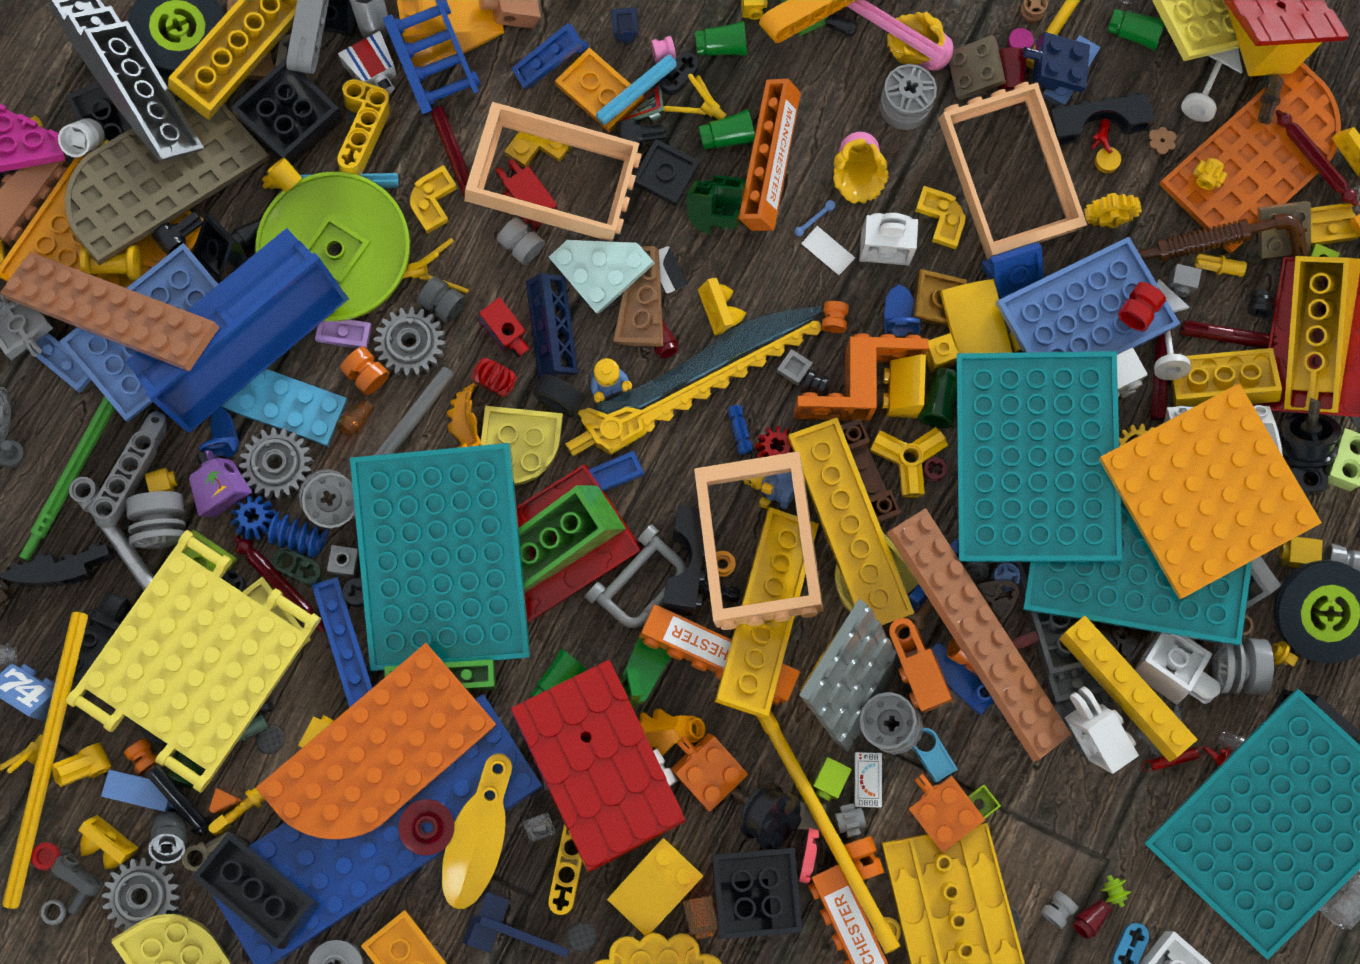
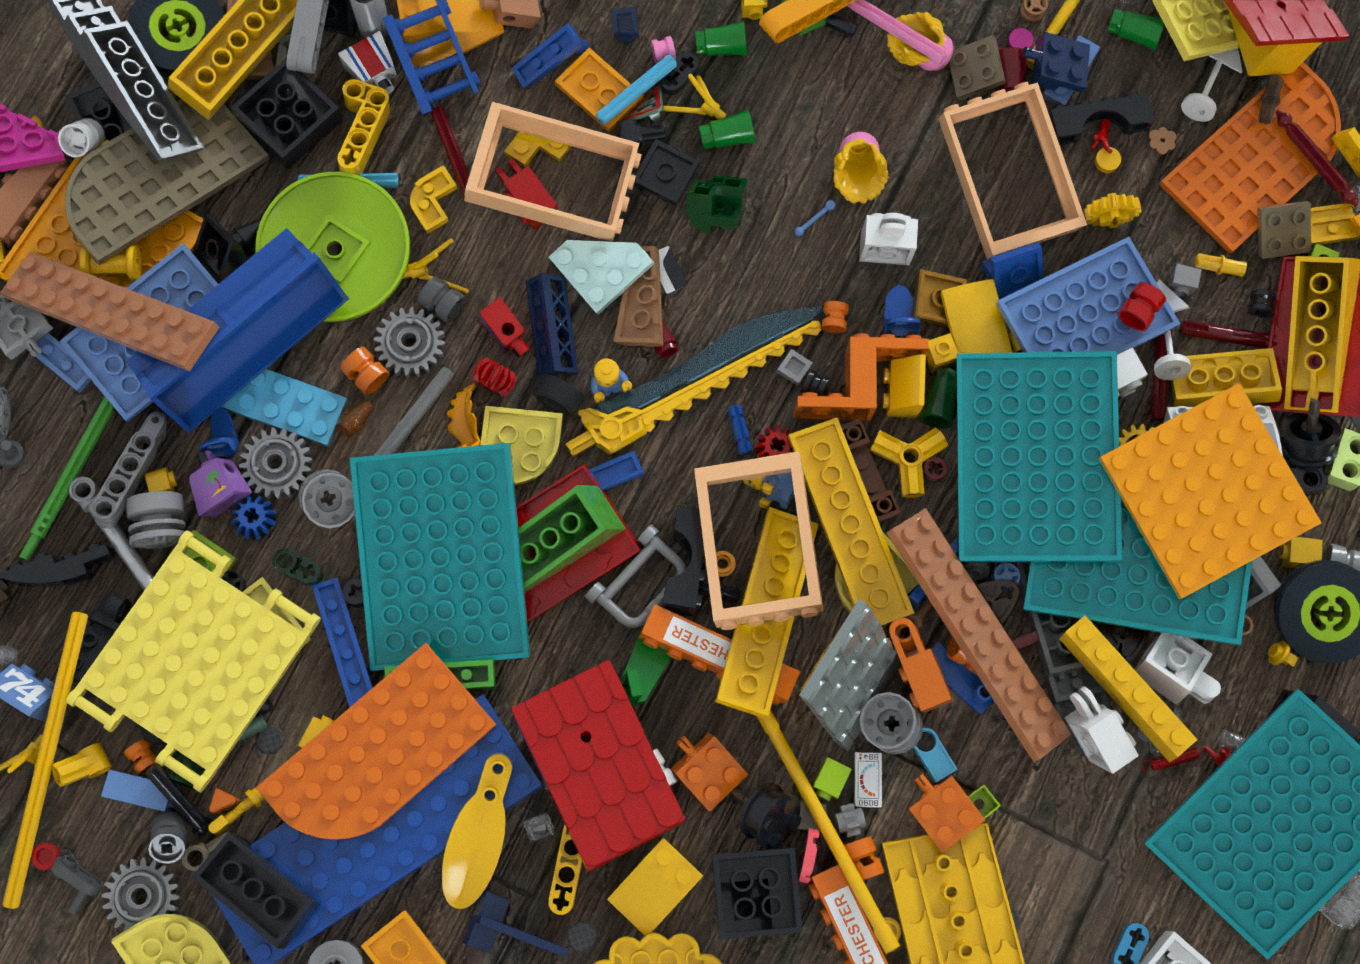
(43, 912): light grey piece -> none
(100, 834): yellow tile -> none
(171, 237): black axle -> none
(272, 576): dark red wheel -> none
(281, 176): yellow axle -> none
(297, 537): blue piece -> none
(344, 333): lavender plate -> none
(349, 568): light grey plate -> none
(412, 824): dark red dish -> none
(517, 237): light grey wheel -> none
(562, 669): green plant -> none
(665, 730): light orange plant -> none
(700, 917): clear orange brick -> none
(714, 301): yellow tile -> none
(770, 155): orange brick -> none
(828, 250): white sticker -> none
(903, 108): light grey wheel -> none
(947, 210): yellow plate -> none
(1059, 909): light grey wheel -> none
(1090, 920): dark red cone -> none
(1115, 890): lime wheel -> none
(1210, 174): yellow gear -> none
(1226, 235): reddish brown piece -> none
(1244, 667): light grey wheel -> none

